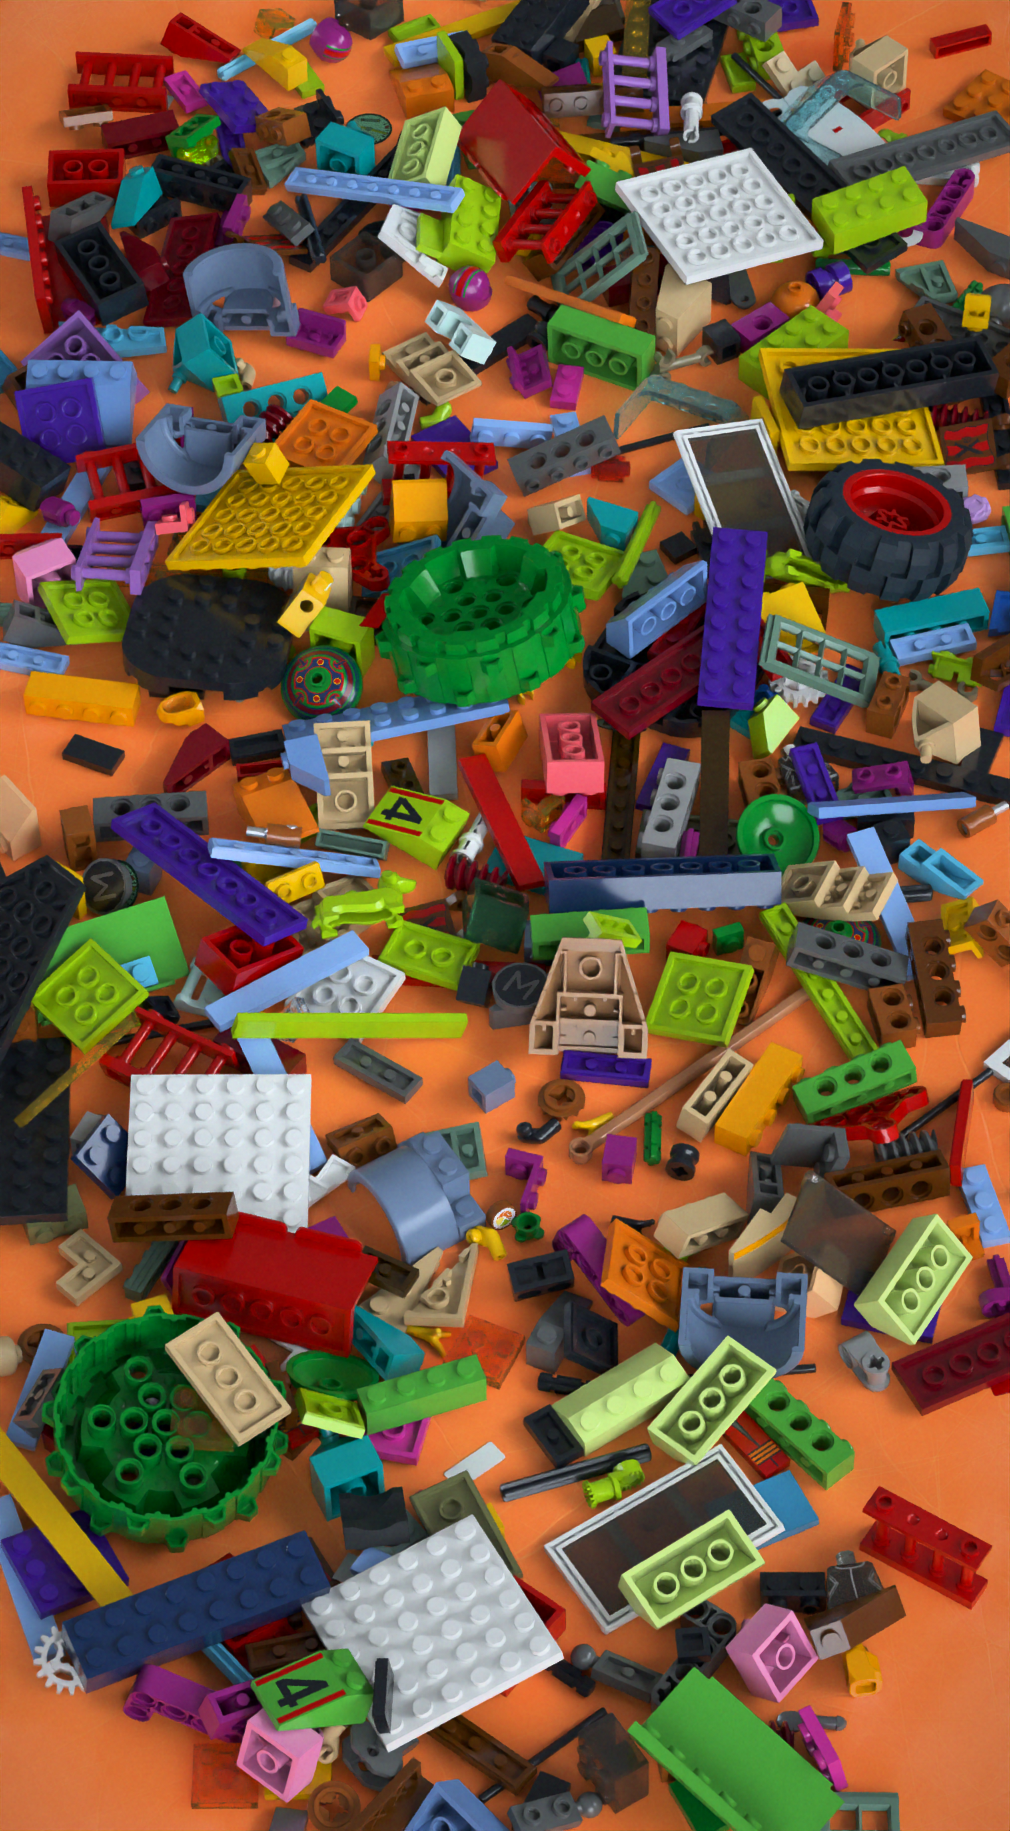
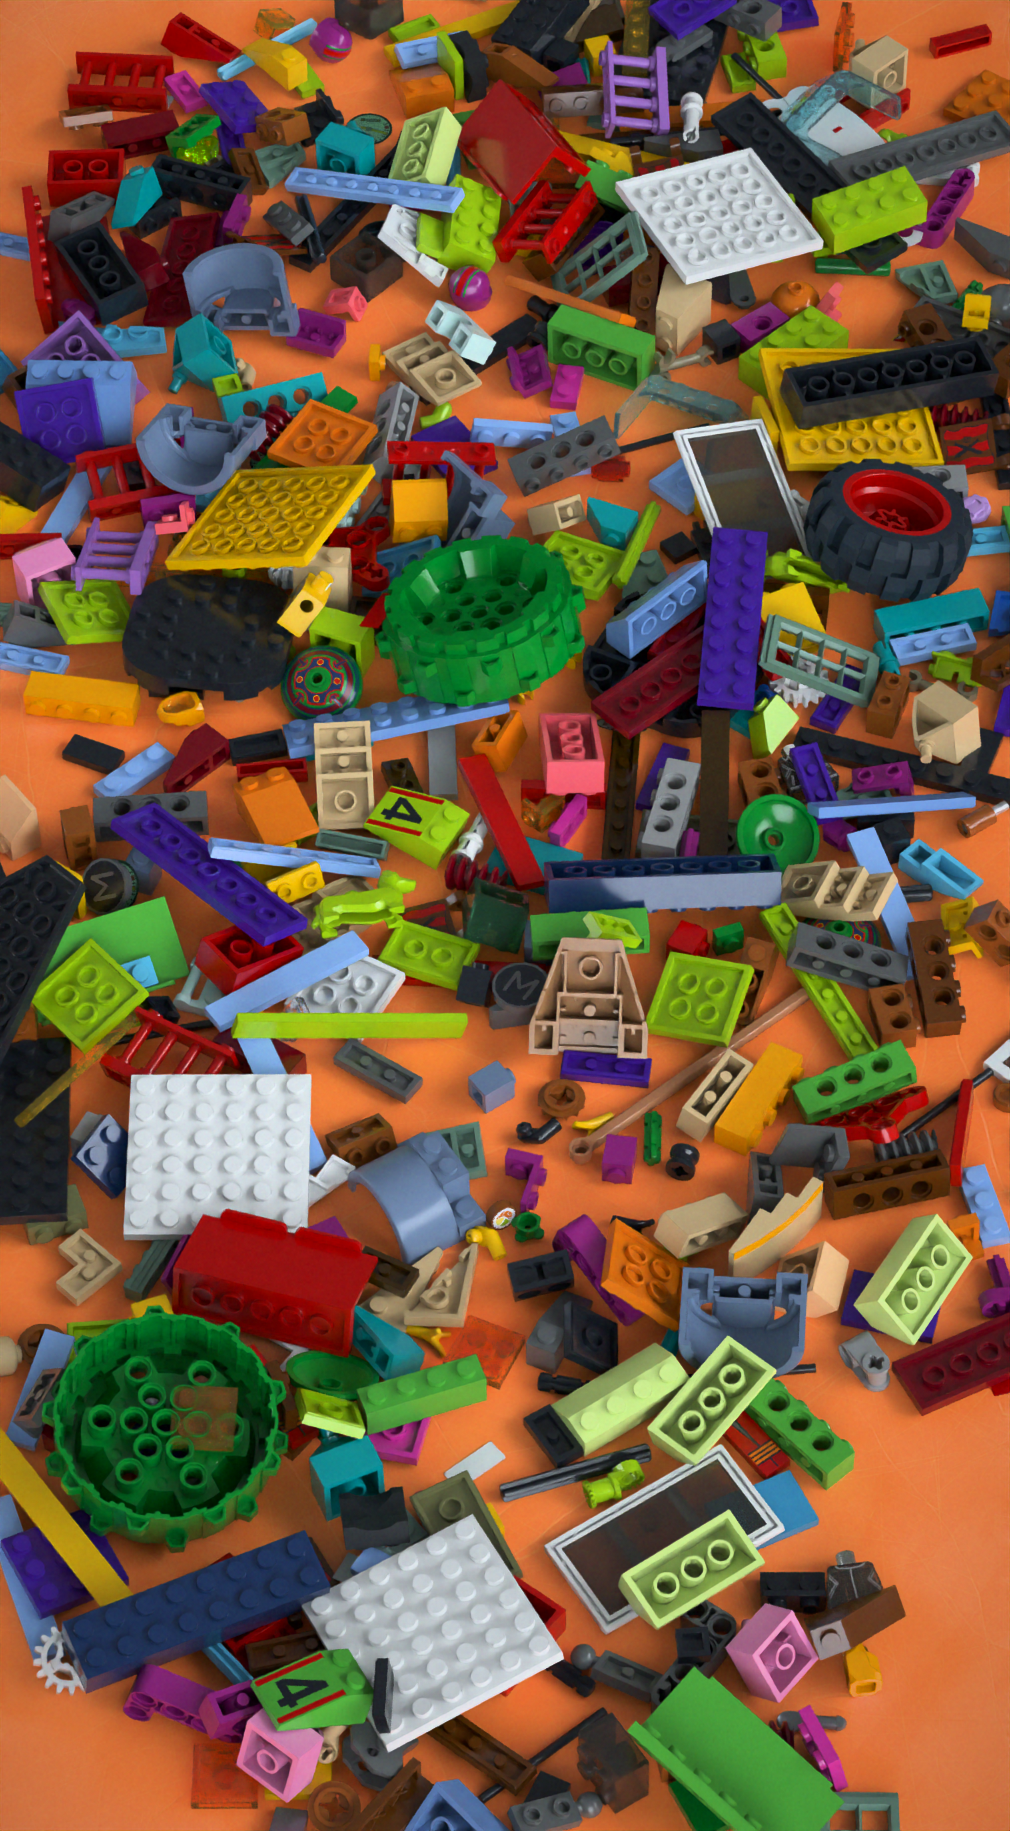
(59, 512): magenta arm -> none
(135, 772): none -> light blue plate
(173, 1217): reddish brown brick -> none
(228, 1379): tan plate -> none
(266, 463): yellow brick -> none
(278, 834): dark orange piece -> none
(306, 763): medium blue slope -> none
(786, 75): tan plate -> none
(823, 280): dark purple wheel -> none
(837, 1233): clear smoke piece -> none
(919, 1561): red fence -> none

